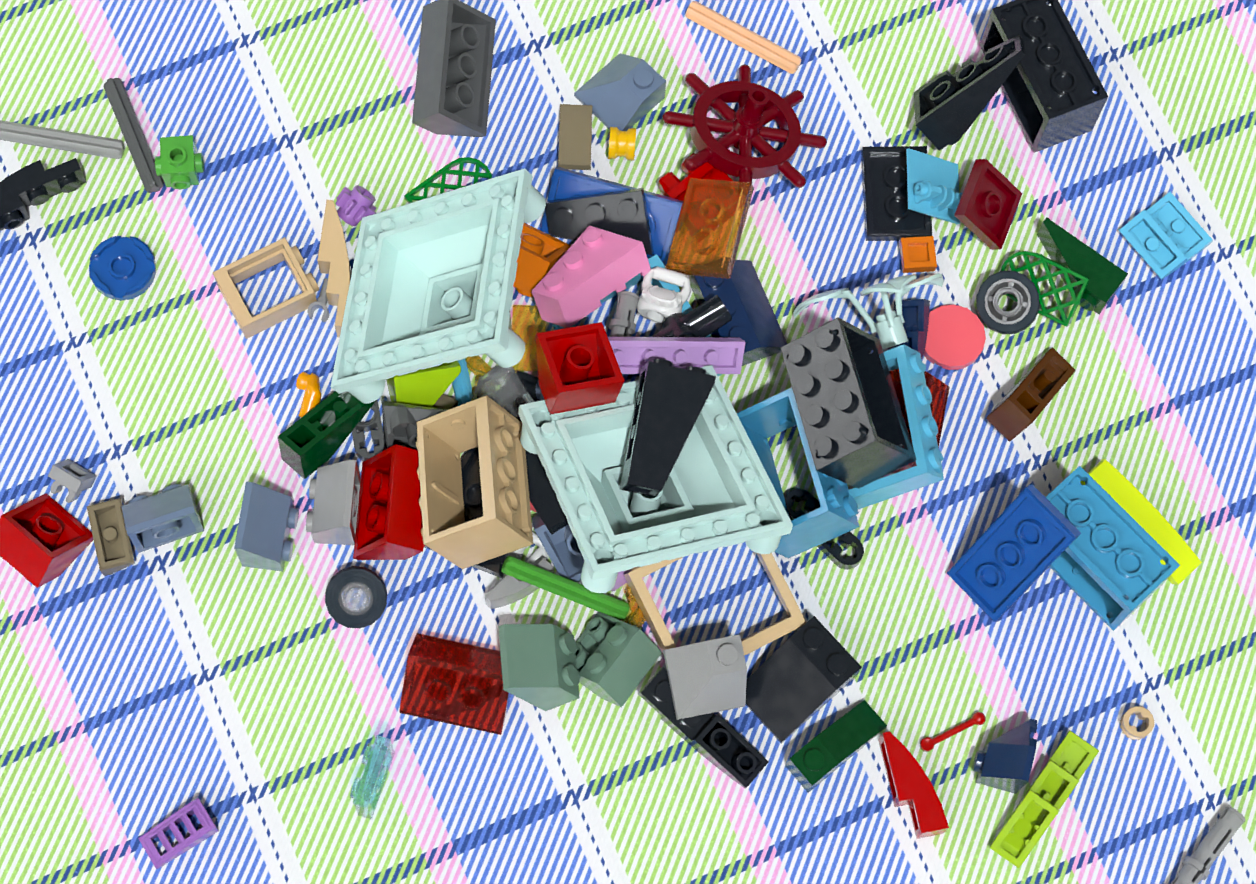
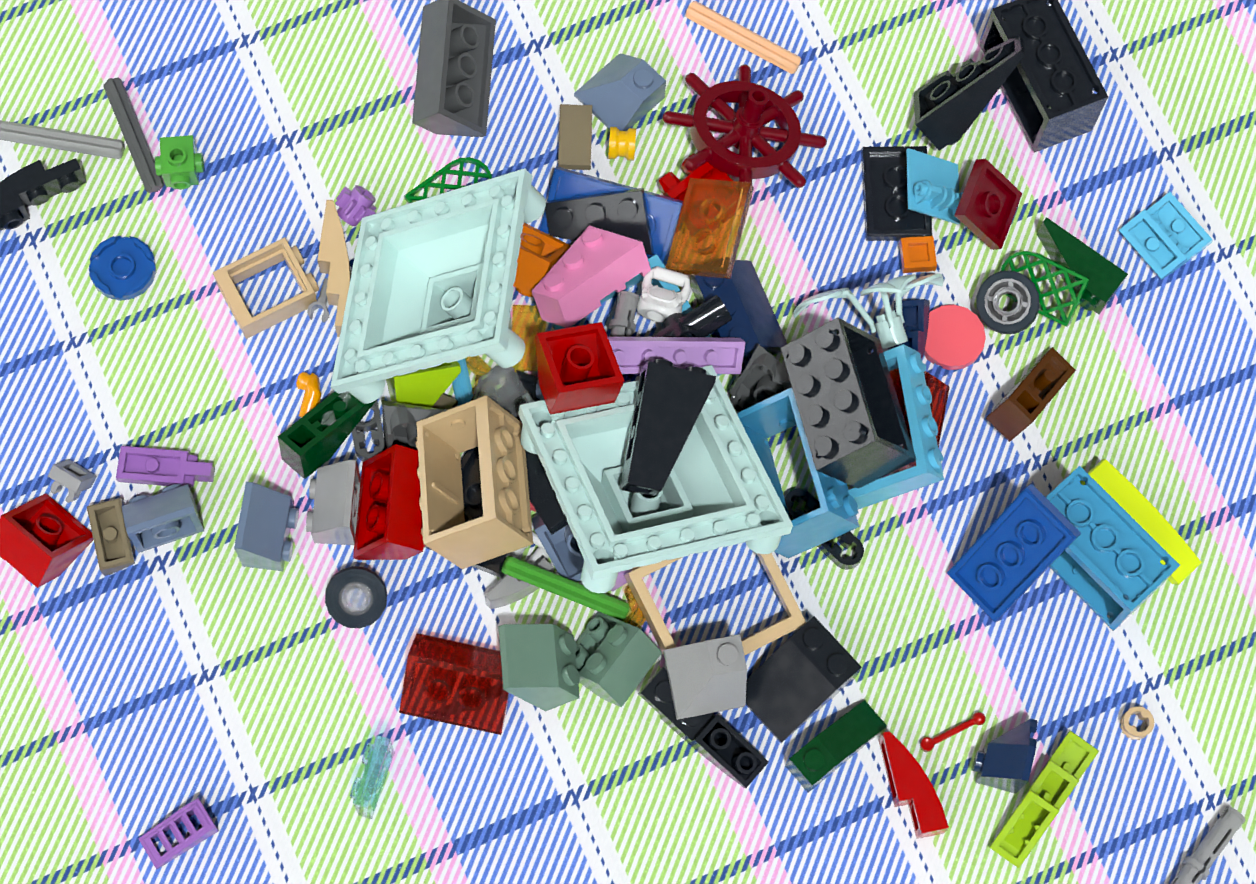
(161, 467): none -> medium lavender hinge
(759, 380): none -> dark grey slope

